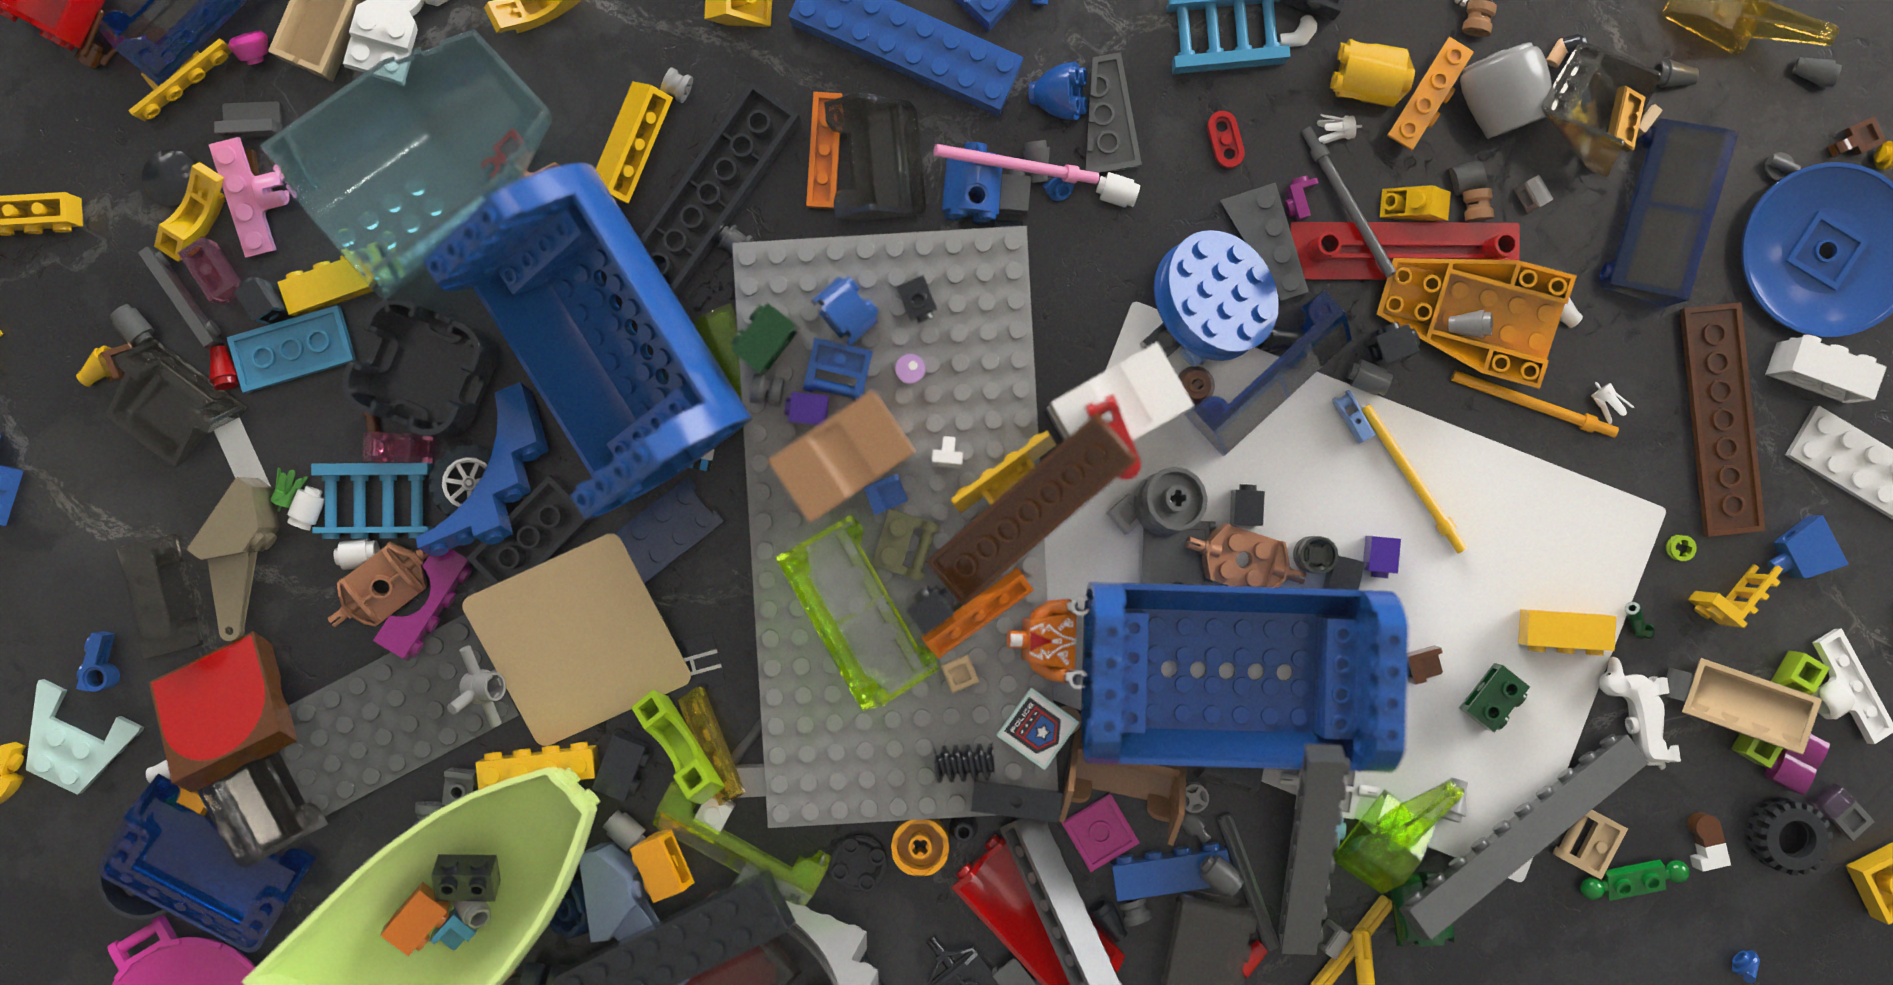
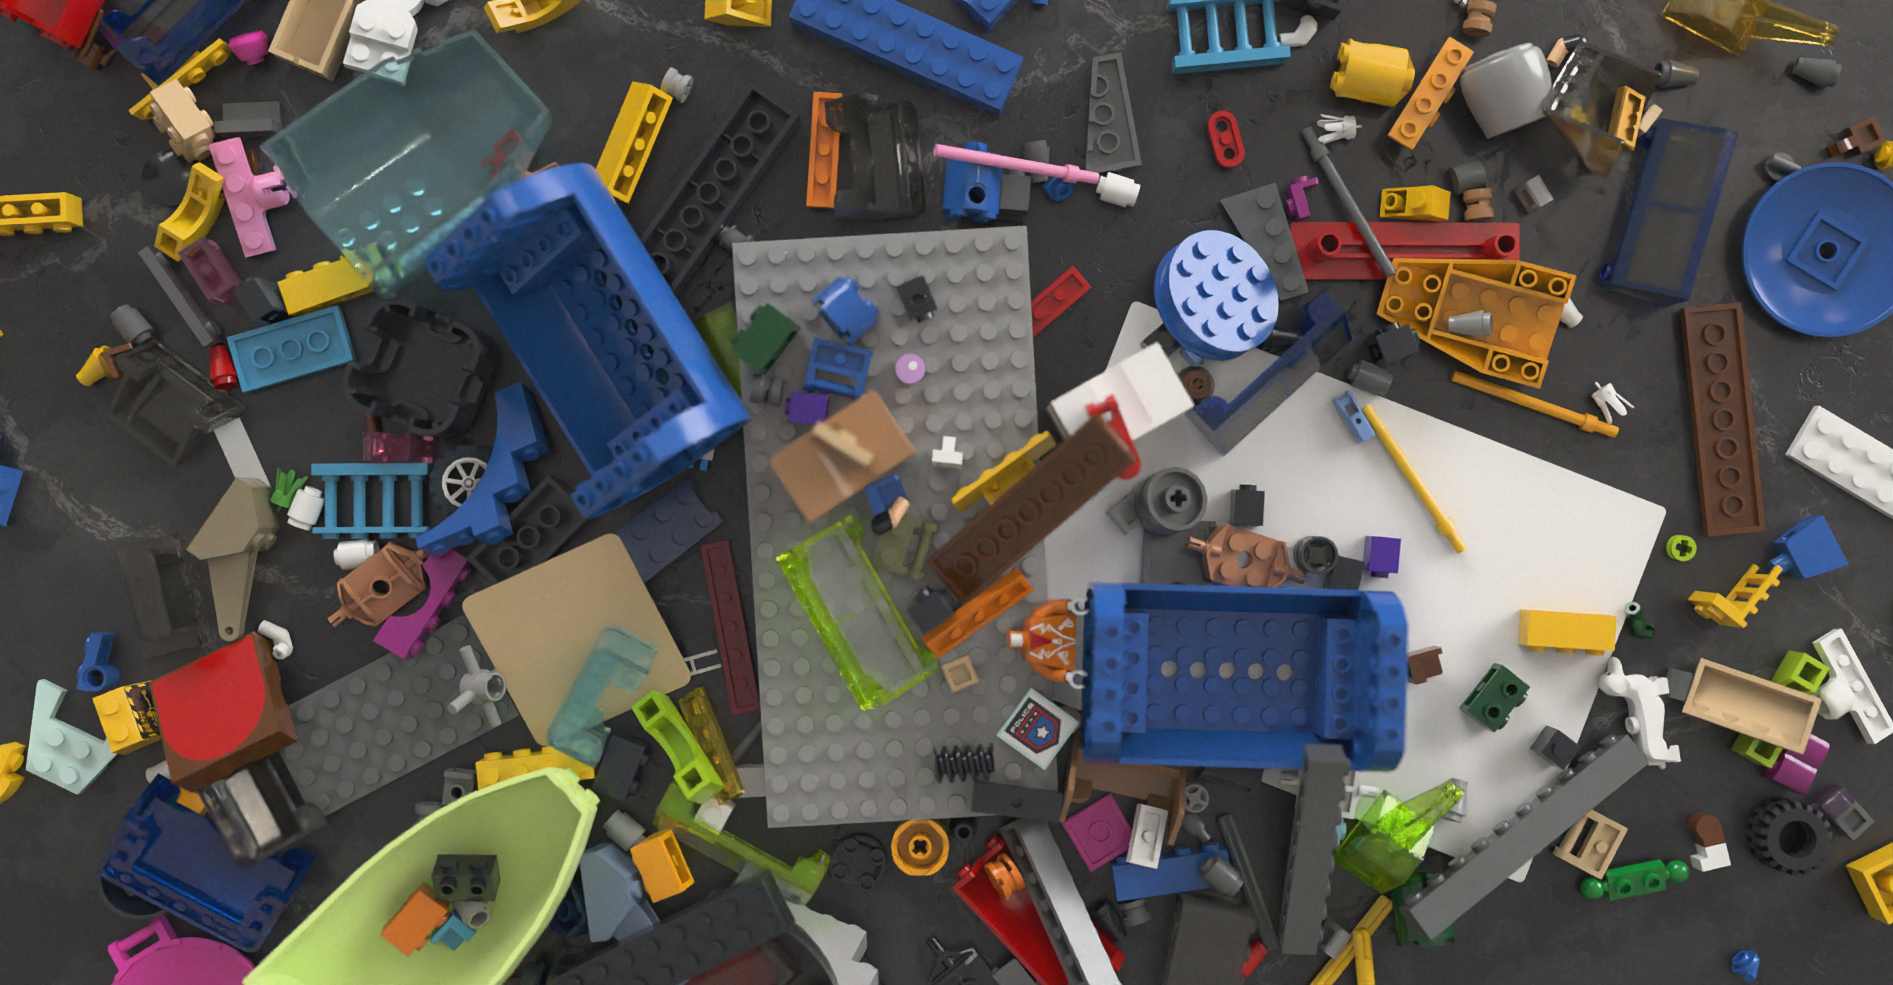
(128, 717): none -> yellow slope
(182, 120): none -> tan brick
(281, 639): none -> white arm
(615, 659): none -> clear light blue windscreen
(730, 627): none -> dark red plate
(844, 442): none -> tan plate
(890, 518): none -> arm
(1004, 876): none -> orange wheel
(1057, 298): none -> red plate
(1061, 91): blue piece -> none
(1147, 836): none -> white tile
(1555, 747): none -> black brick
(1826, 369): white brick -> none

